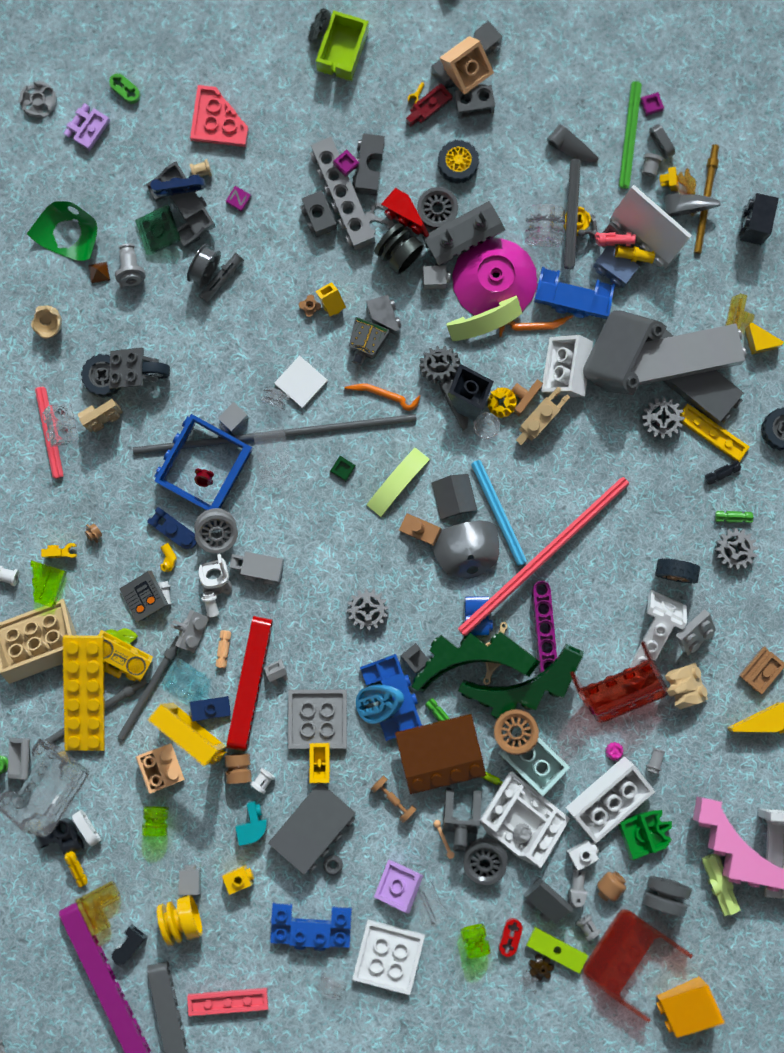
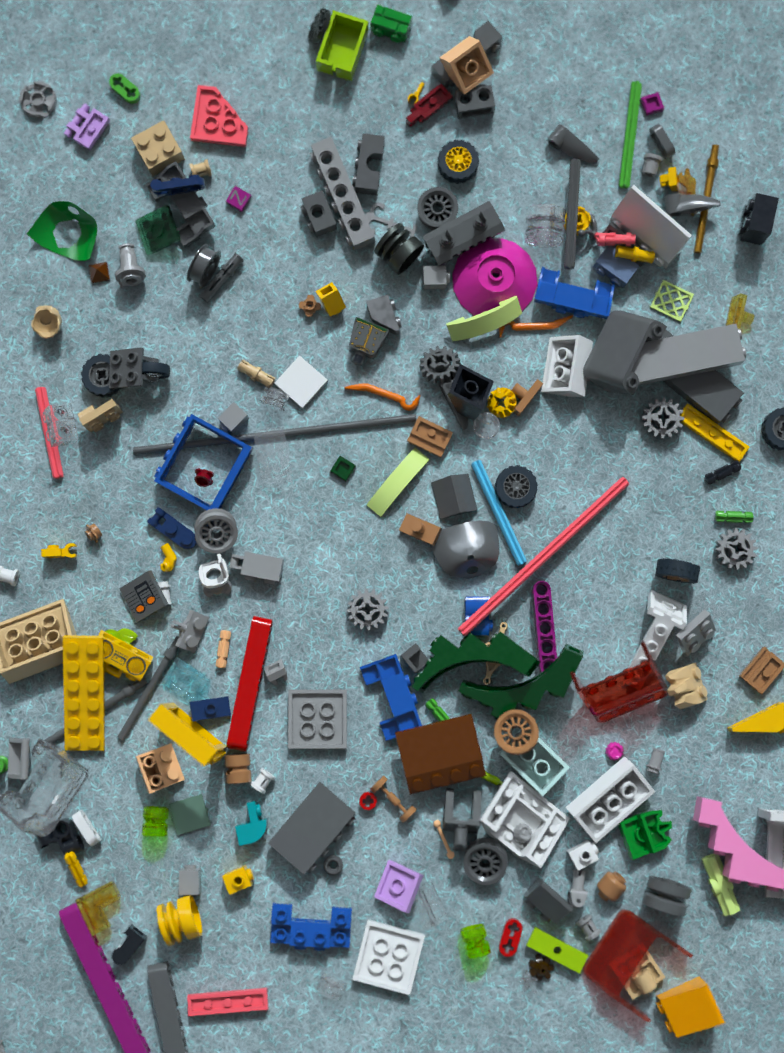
(47, 583): clear neon green wing -> none
(157, 148): none -> tan brick
(189, 814): none -> sand green piece
(209, 599): white pin -> none
(256, 373): none -> tan pin
(319, 763): yellow slope -> none
(346, 163): magenta tile -> none
(372, 805): none -> red bush
(385, 709): dark azure piece -> none
(390, 23): none -> green brick
(401, 208): red slope -> none
(429, 437): none -> medium nougat plate
(516, 486): none -> black wheel
(541, 417): tan hinge -> none
(644, 977): none -> tan plate
(678, 289): none -> yellowish green window
(761, 340): yellow slope -> none

